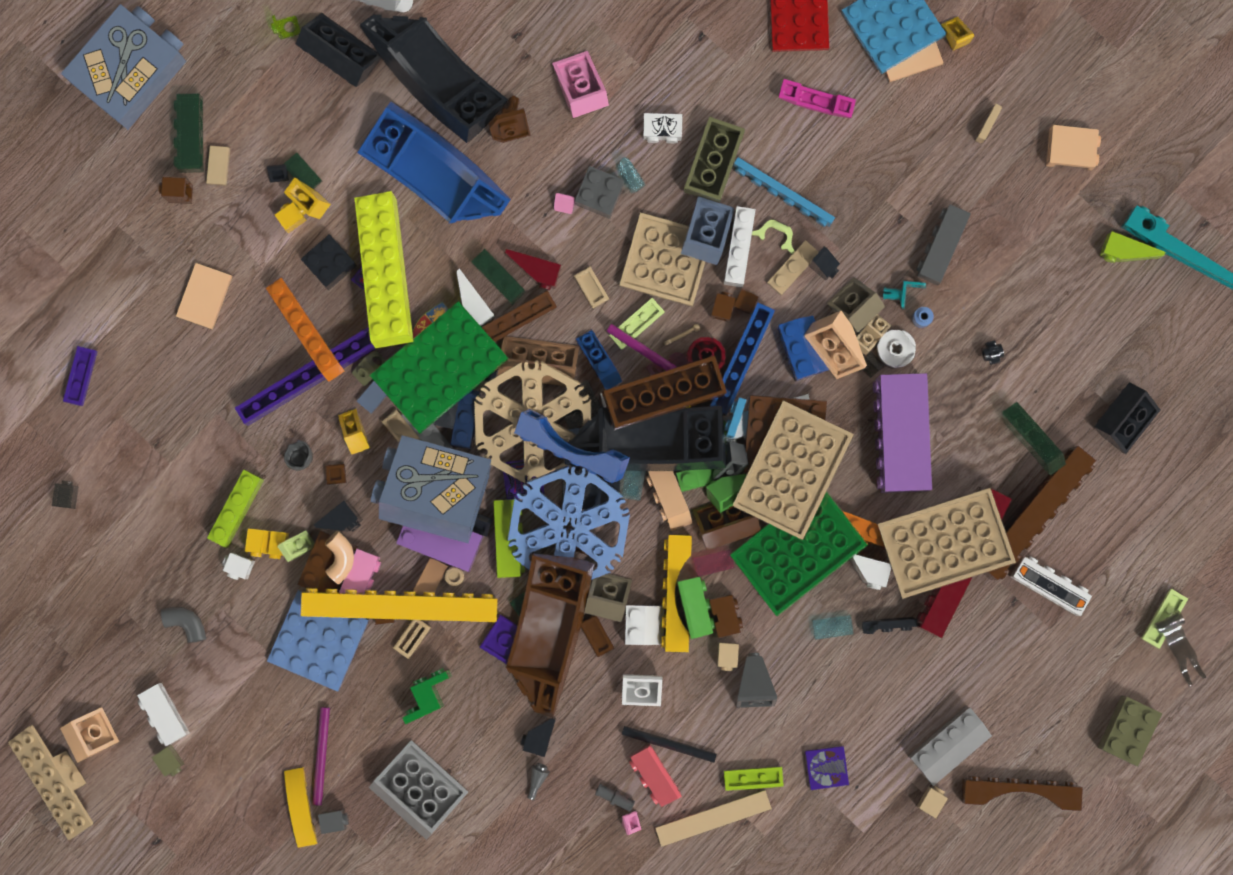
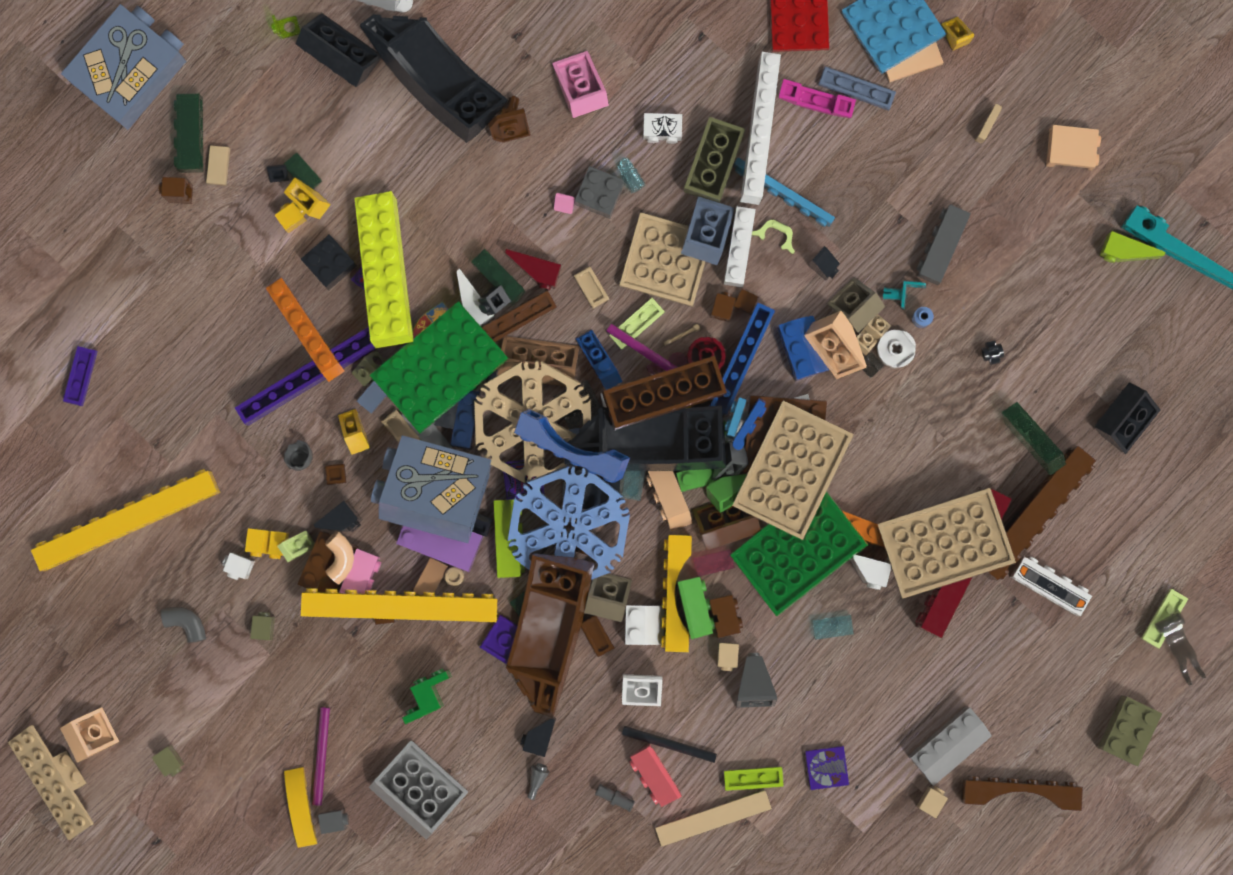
(65, 495): clear smoke brick -> none
(125, 521): none -> yellow brick
(162, 714): white brick -> none
(204, 296): light nougat tile -> none
(235, 508): lime brick -> none
(262, 626): none -> olive brick
(317, 645): medium blue plate -> none
(402, 651): tan tile -> none
(431, 167): blue slope -> none
(493, 300): none -> black brick
(631, 823): bright pink slope -> none
(749, 425): none -> blue plate
(760, 128): none -> white brick
(793, 268): tan plate -> none
(857, 88): none -> sand blue tile
(887, 625): black hinge -> none
(902, 433): medium lavender brick -> none

